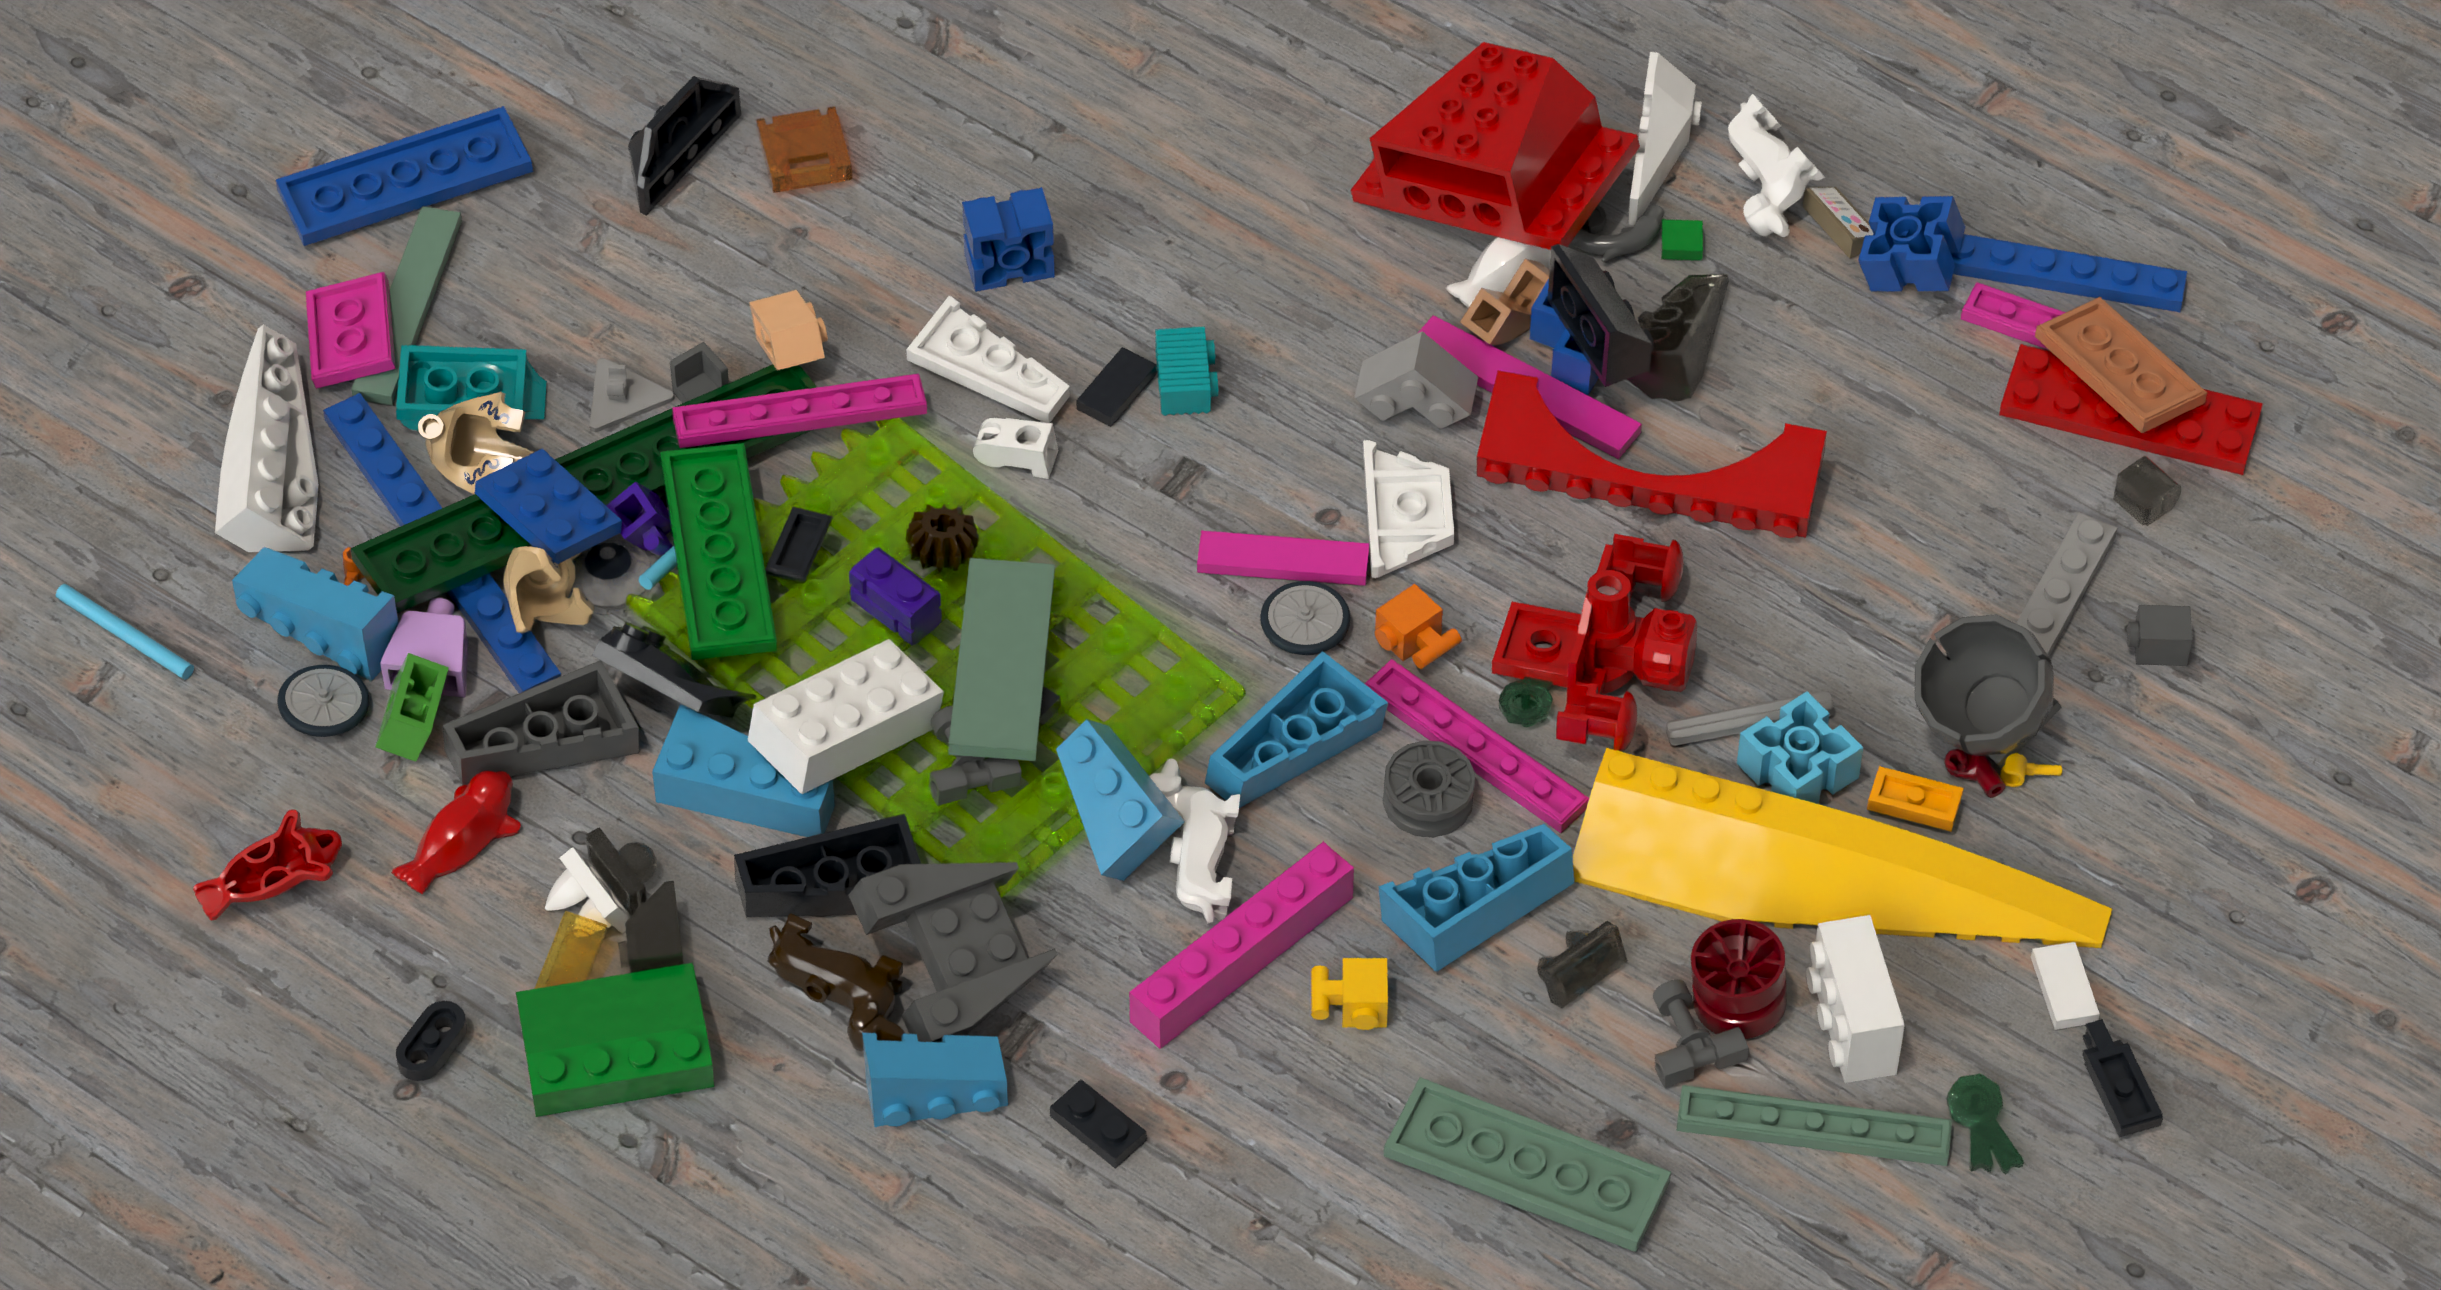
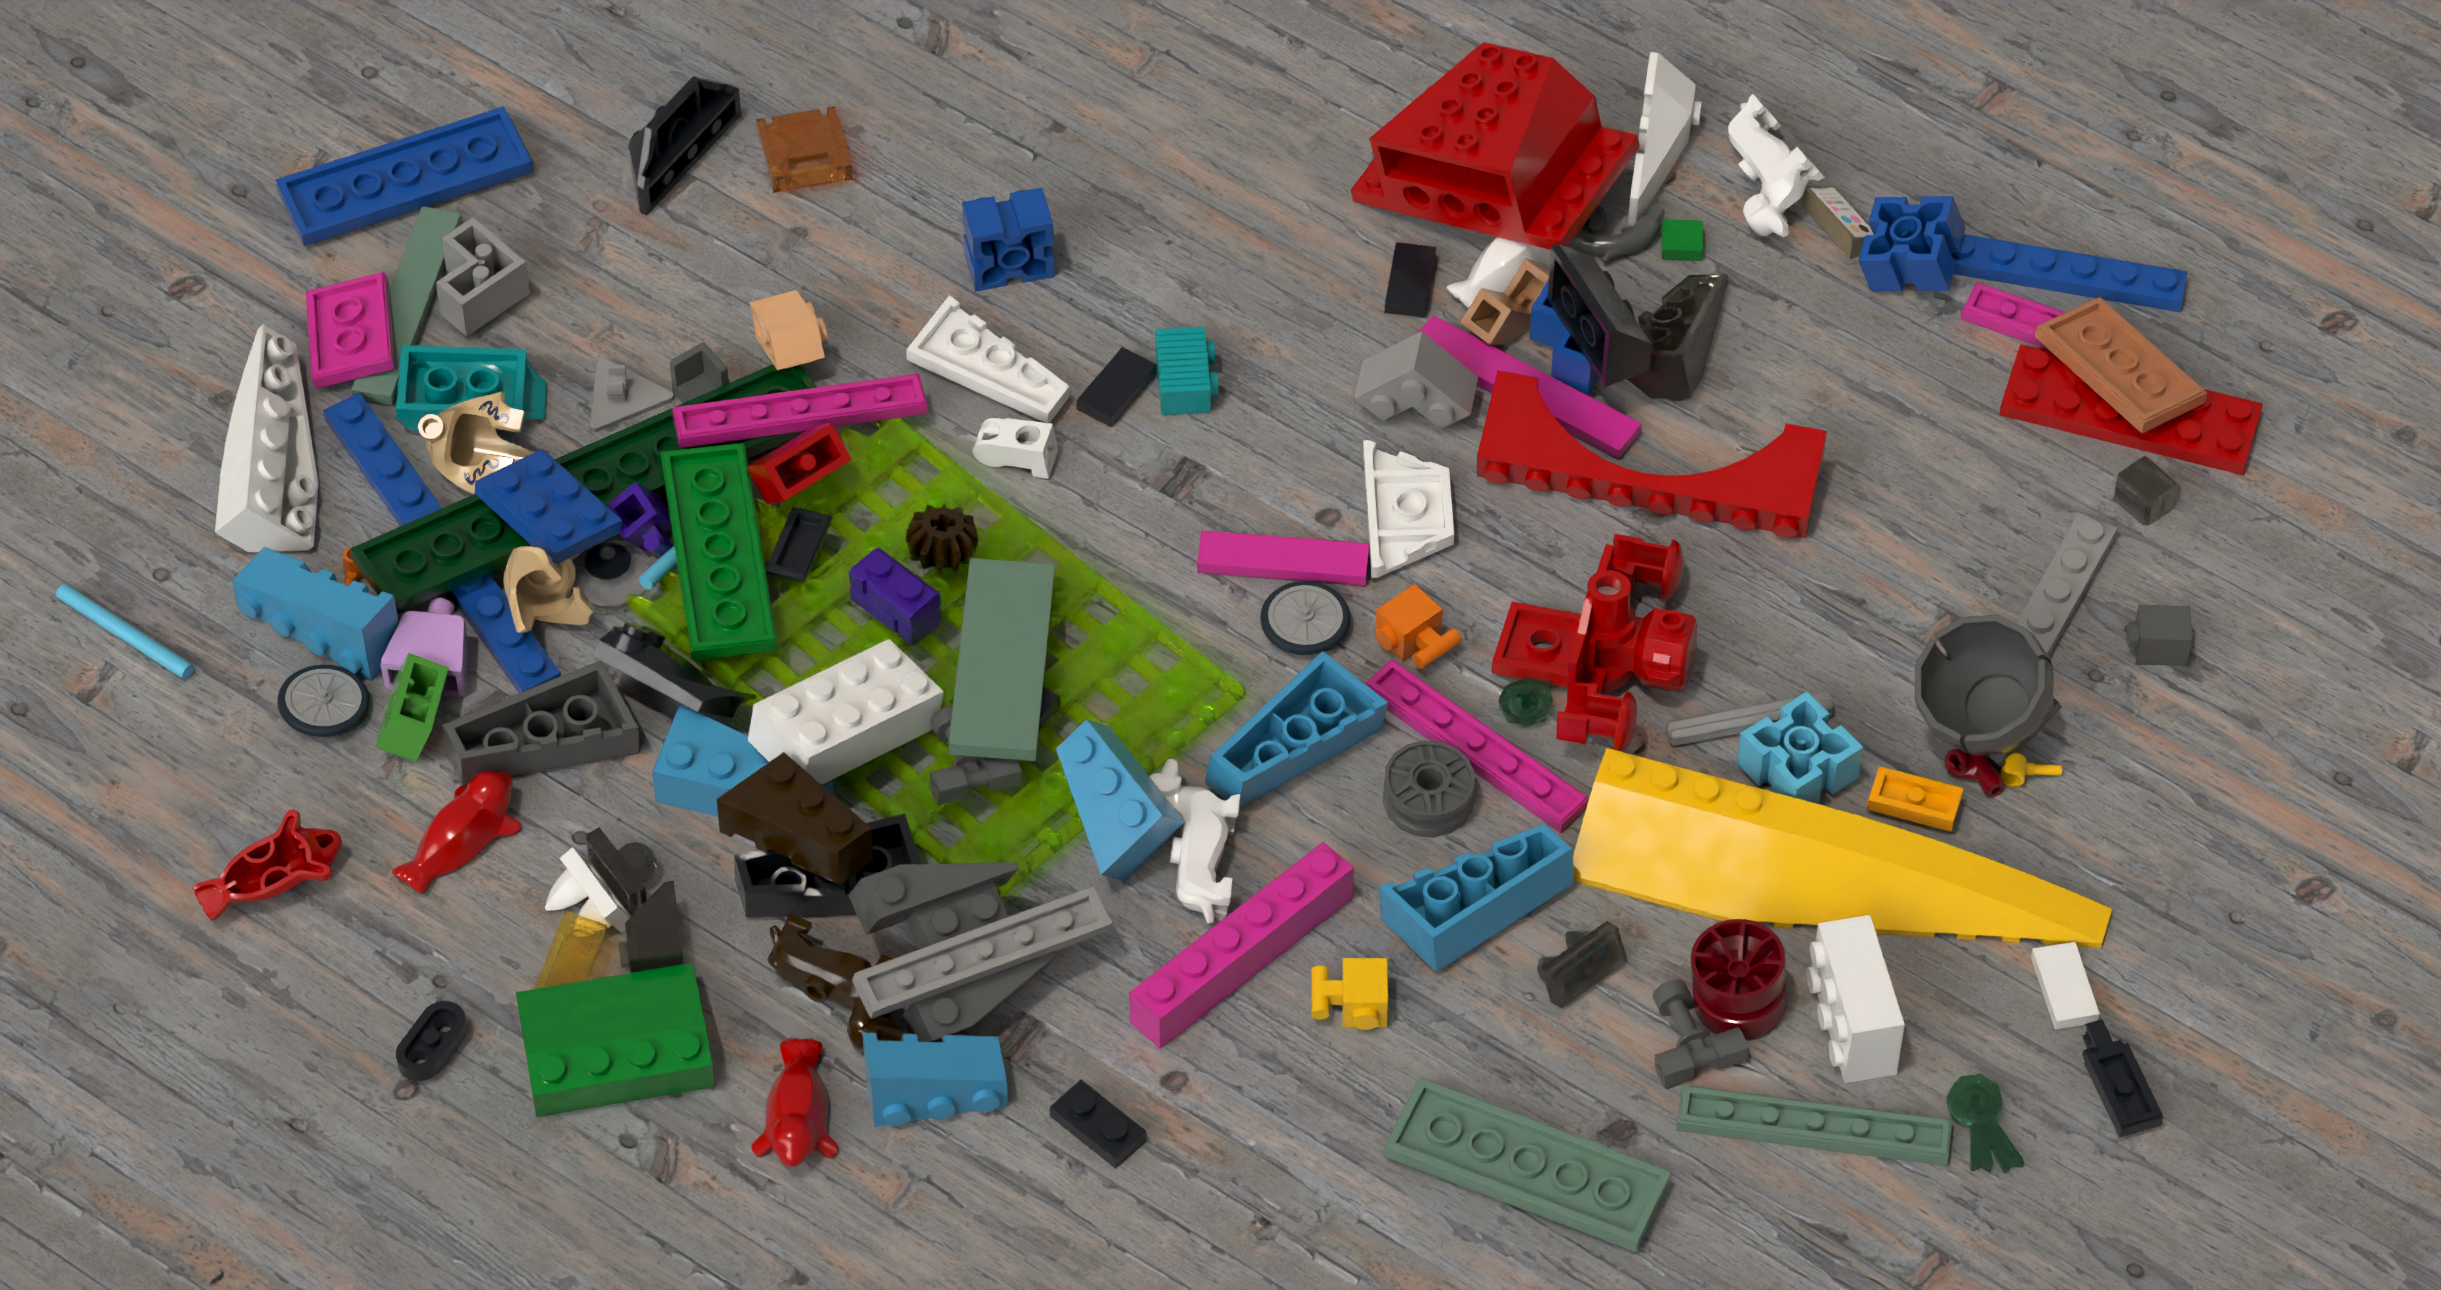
(481, 279): none -> light grey brick
(797, 1108): none -> red animal
(799, 463): none -> red brick
(799, 818): none -> dark brown wedge
(981, 952): none -> light grey plate
(1410, 279): none -> black tile

